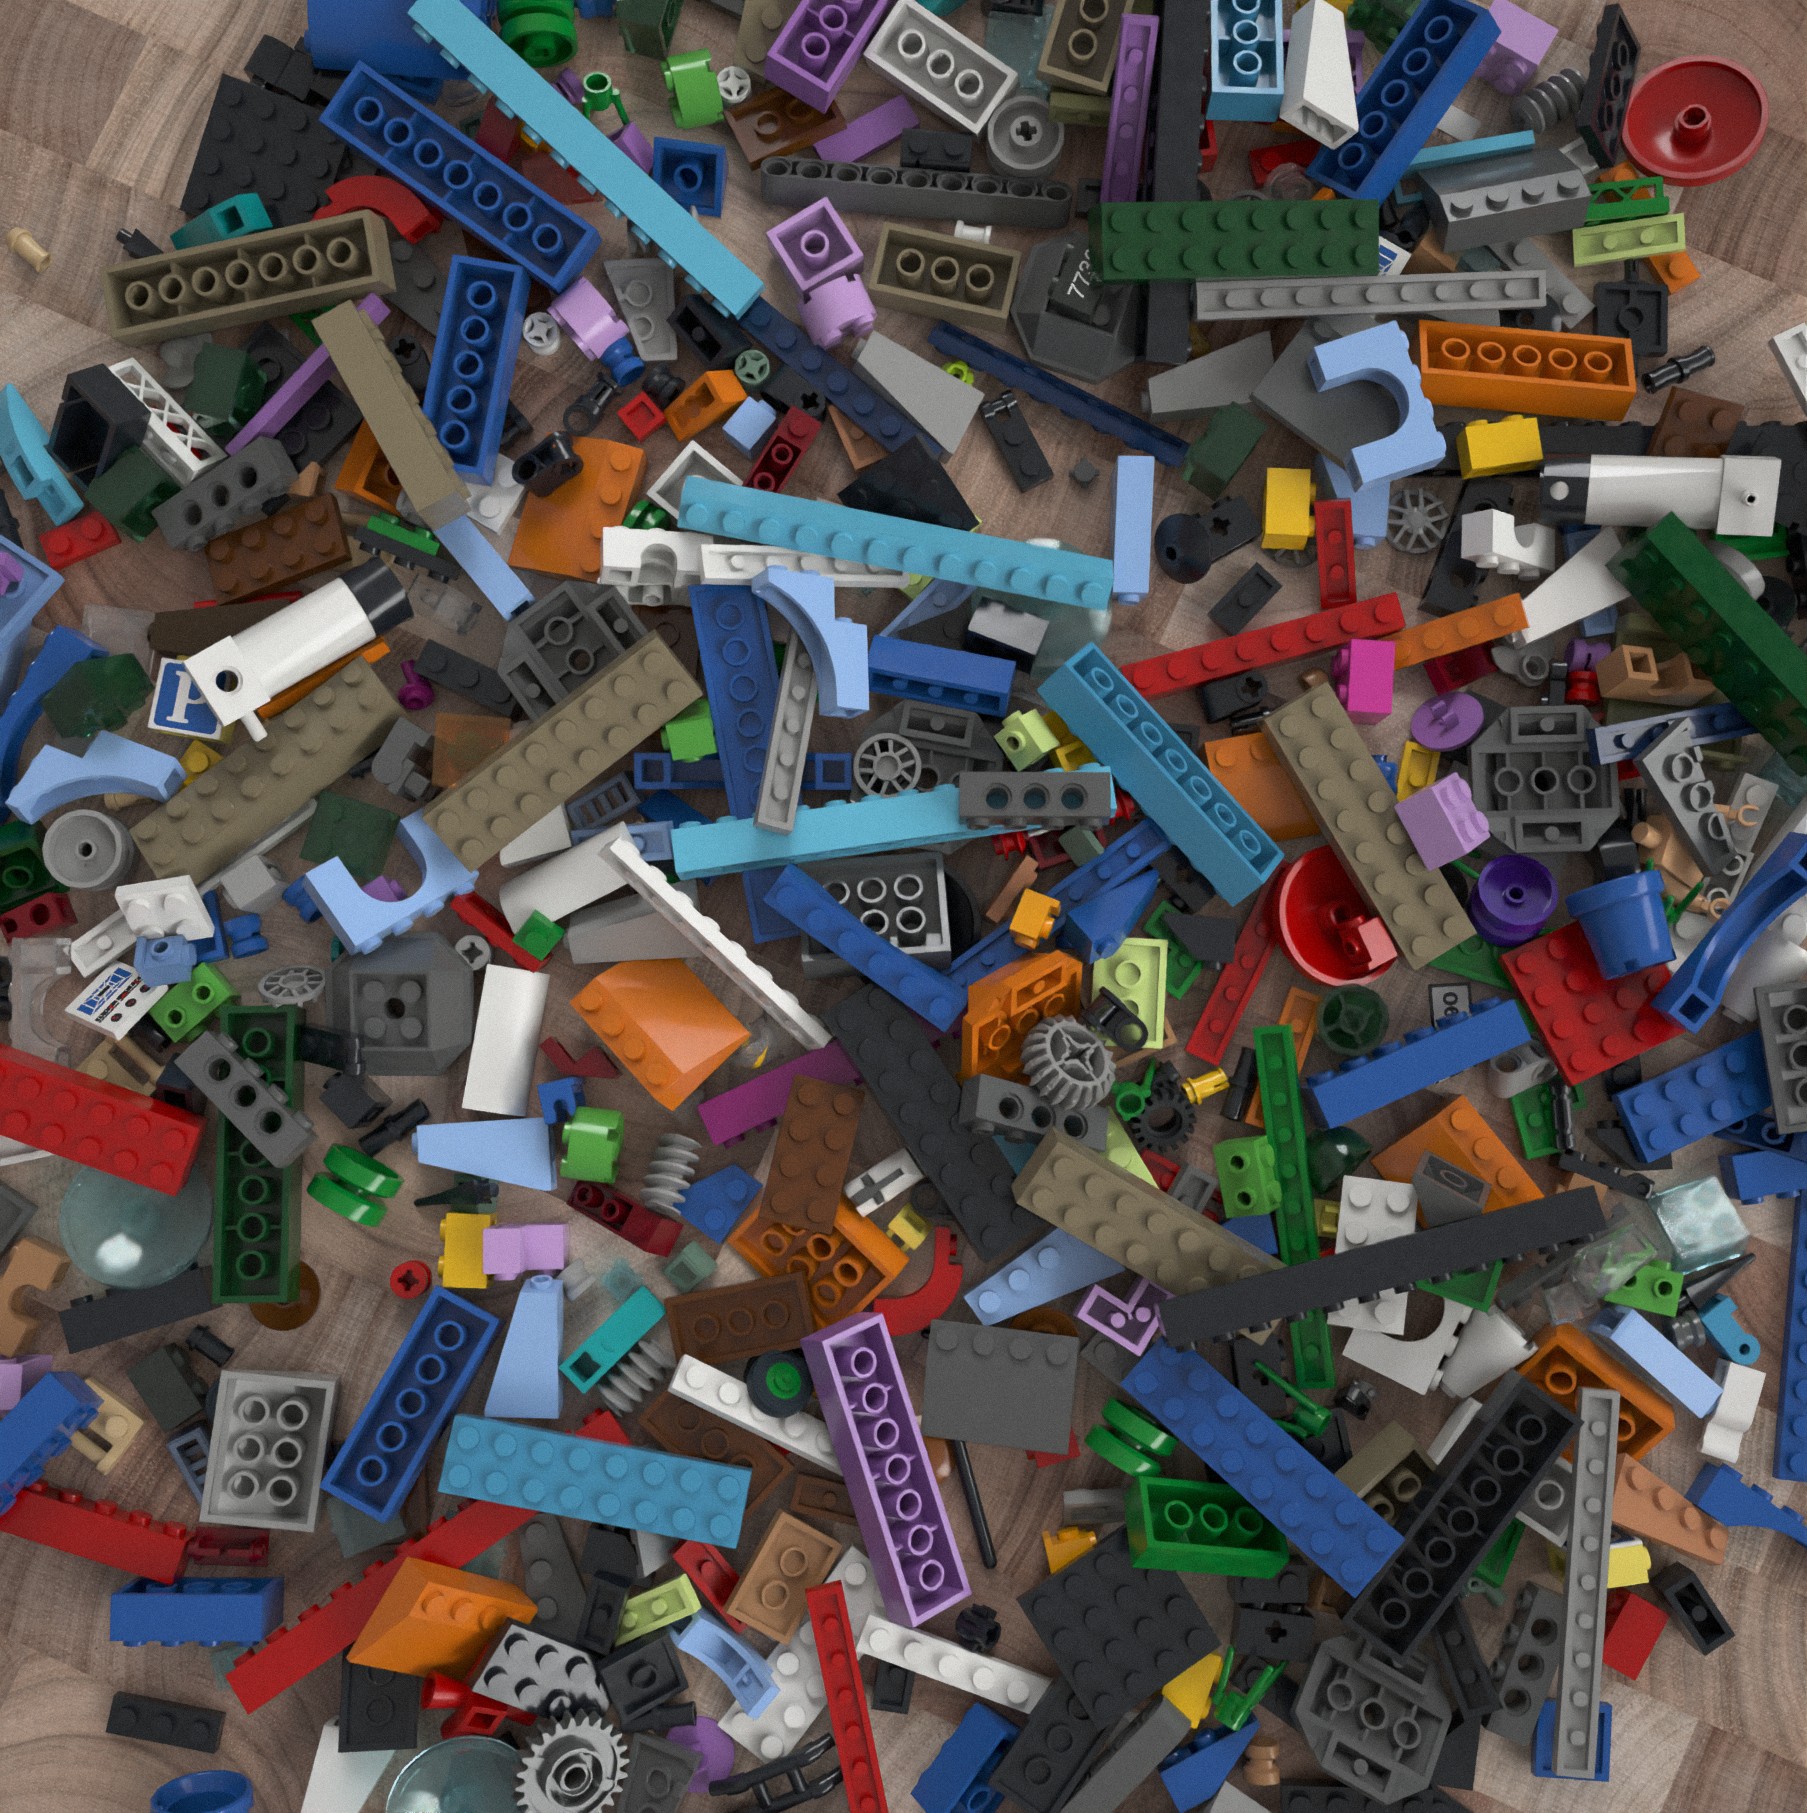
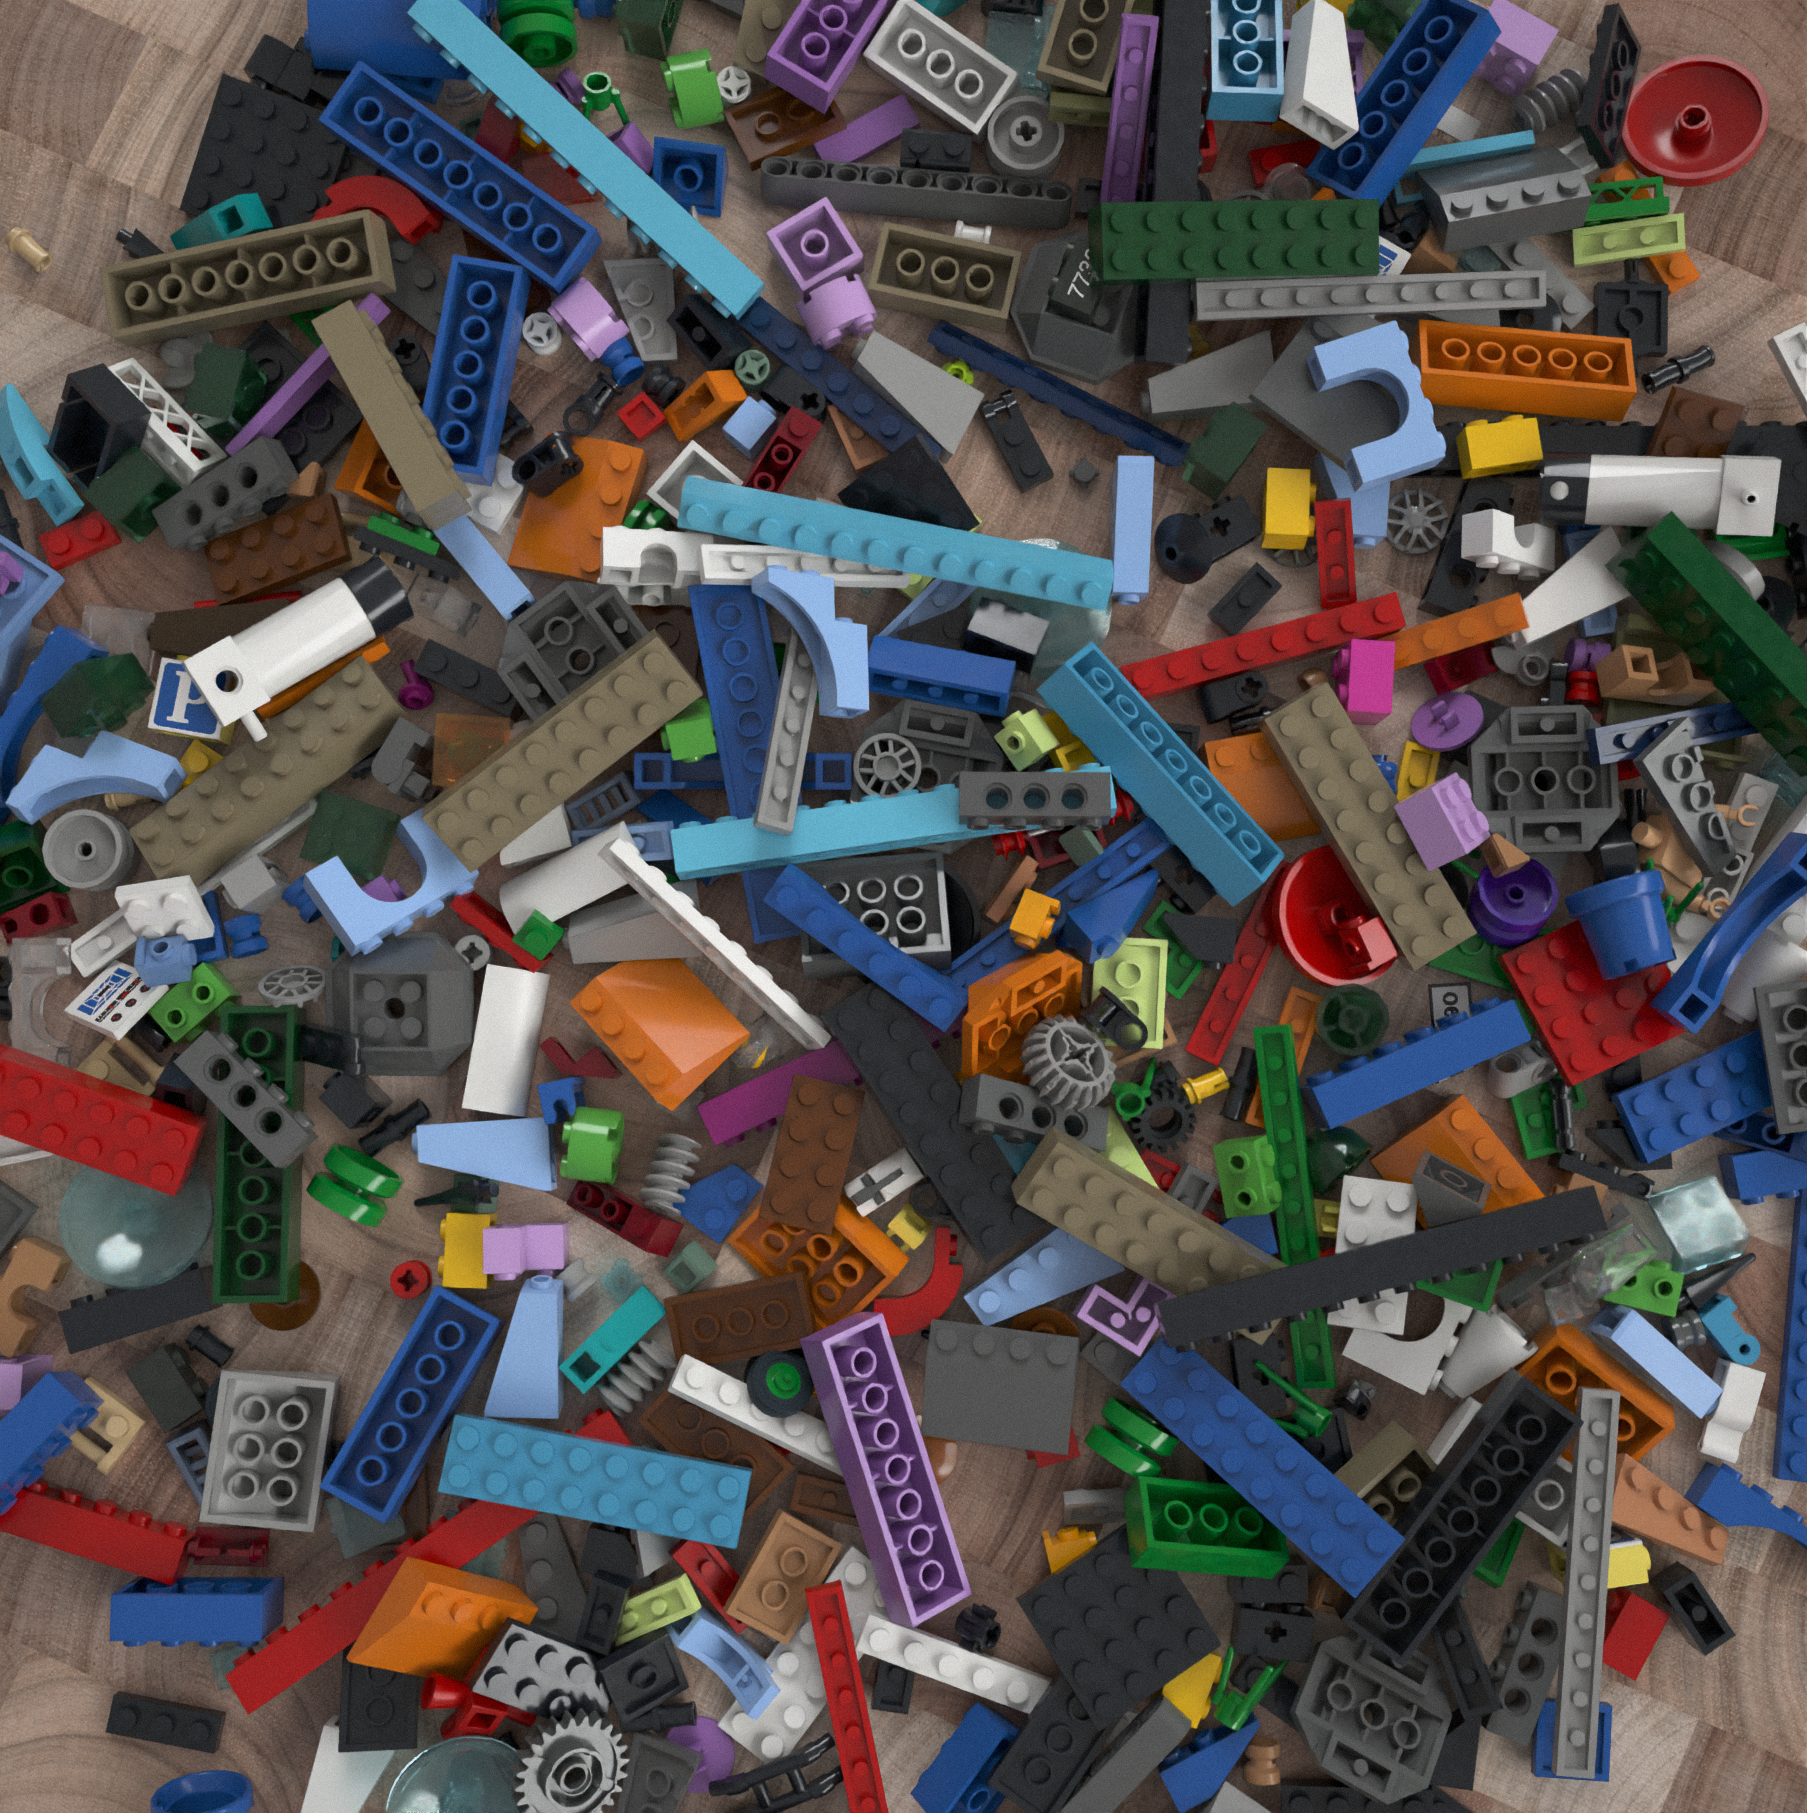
(974, 1503): black piece -> none
(1476, 1586): sand green arm -> none
(1502, 856): none -> medium nougat slope

